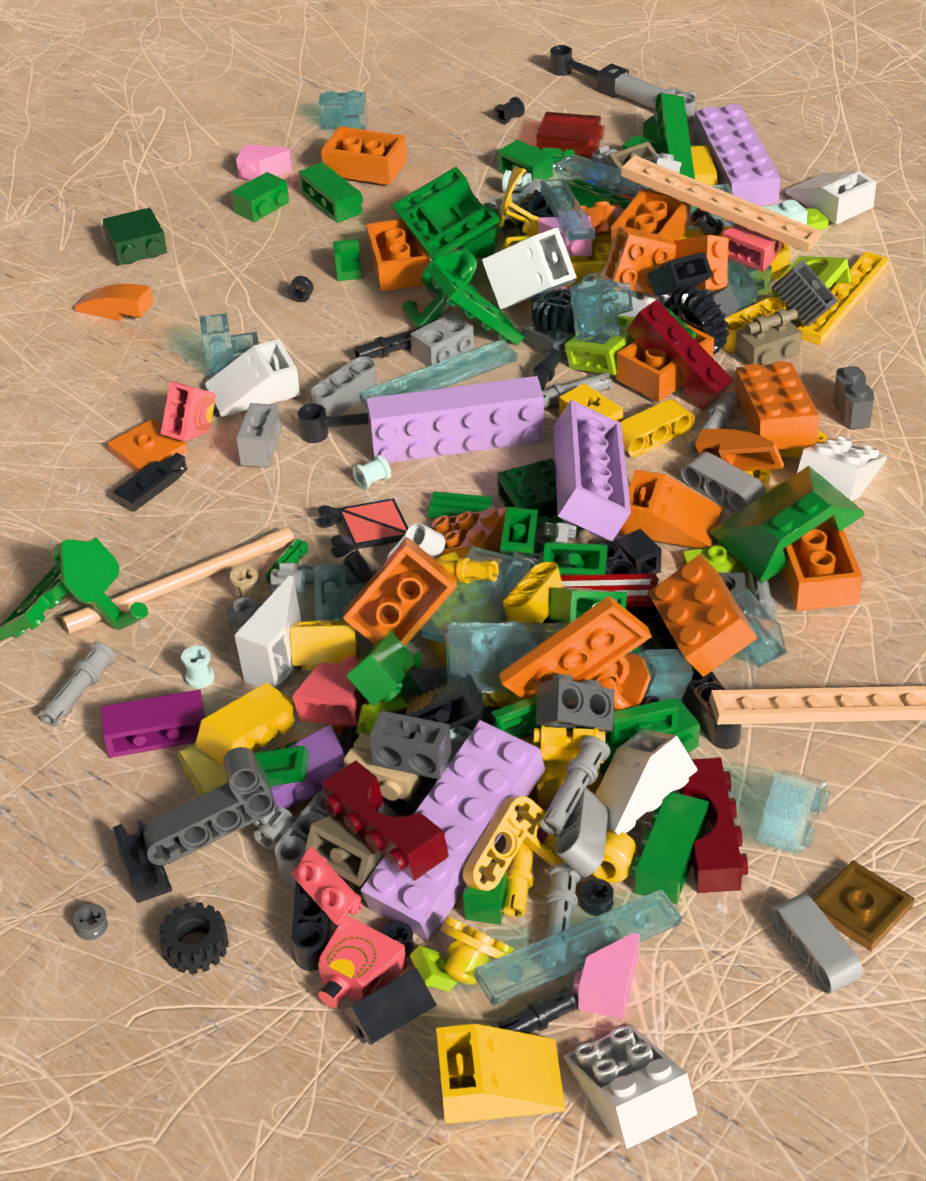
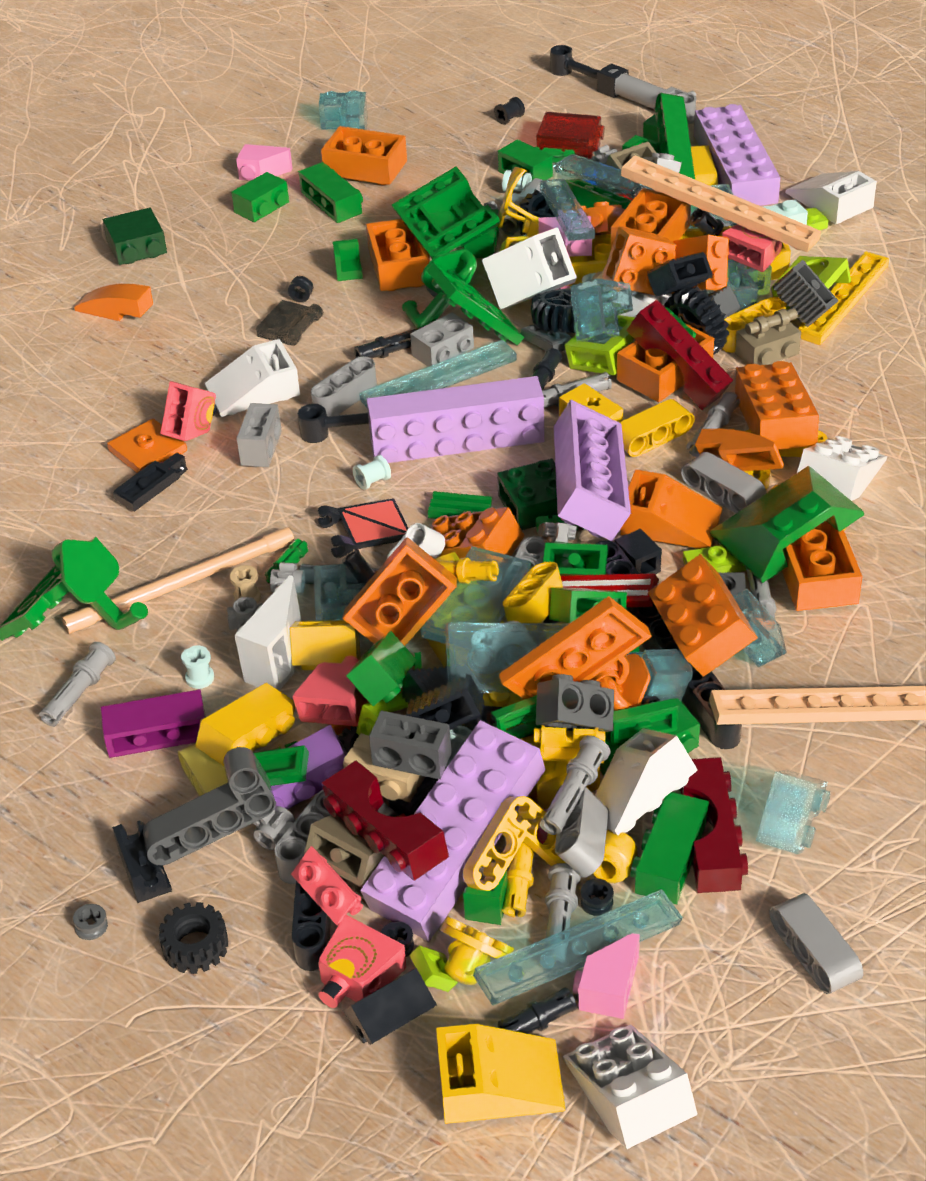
(221, 346): clear light blue brick -> none
(284, 319): none -> clear smoke plate
(519, 532): green slope -> none
(853, 398): dark grey brick -> none
(863, 905): pearl gold tile -> none

